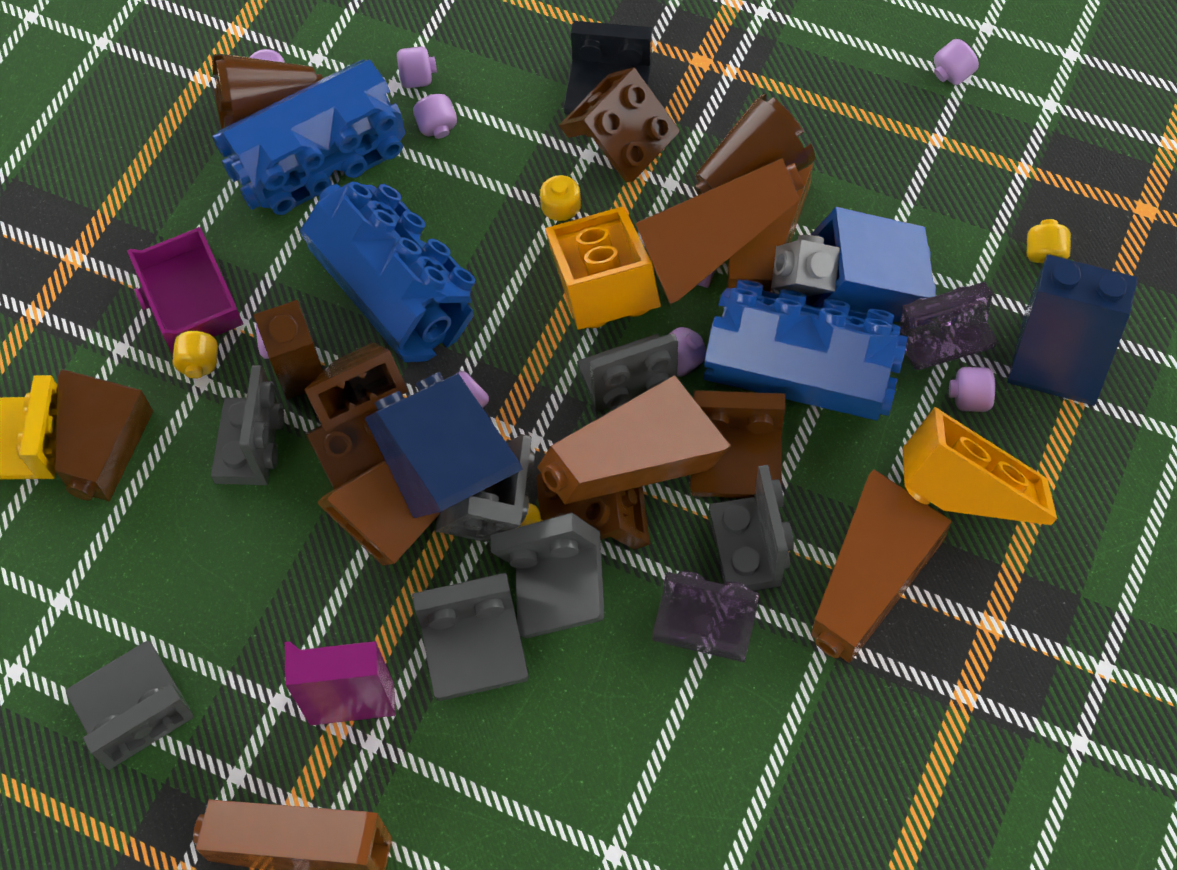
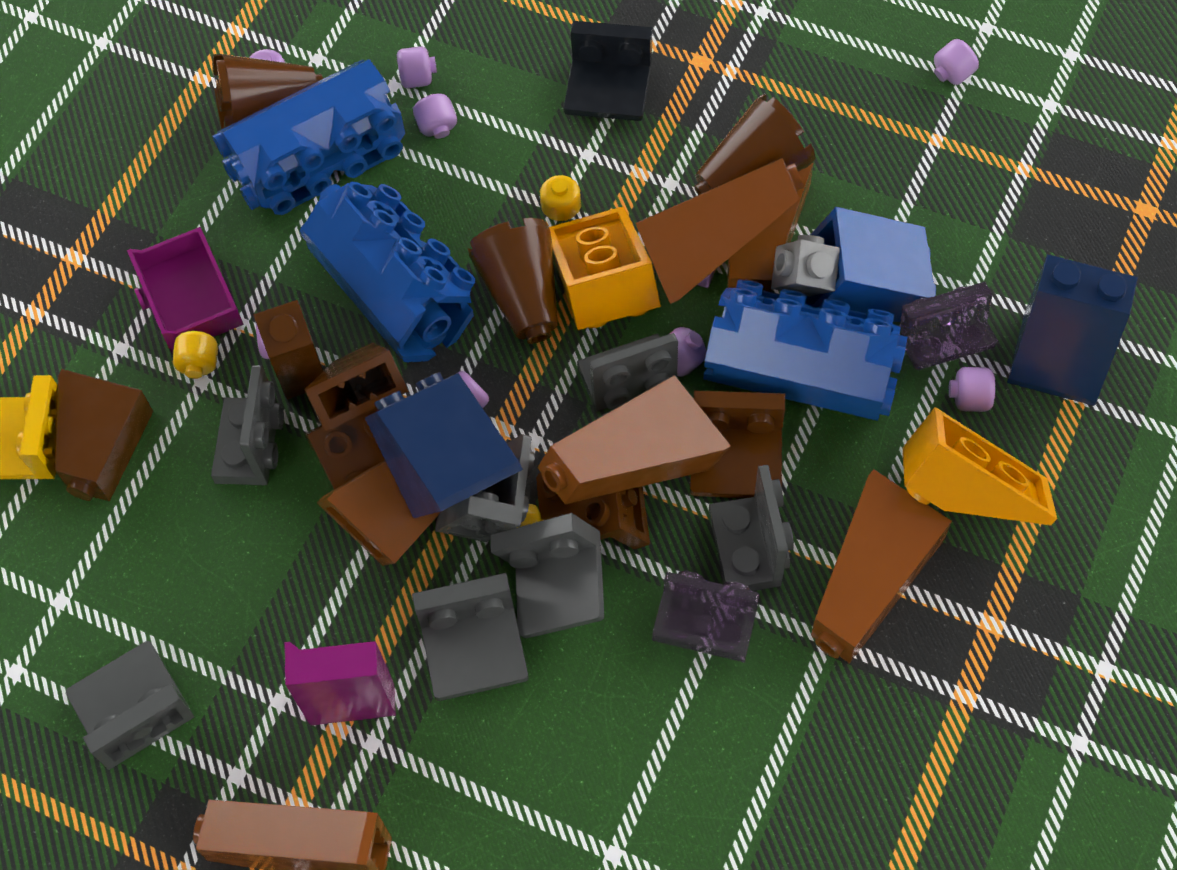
(519, 275): none -> reddish brown cone
(623, 122): reddish brown bracket -> none
(1048, 239): yellow piece -> none

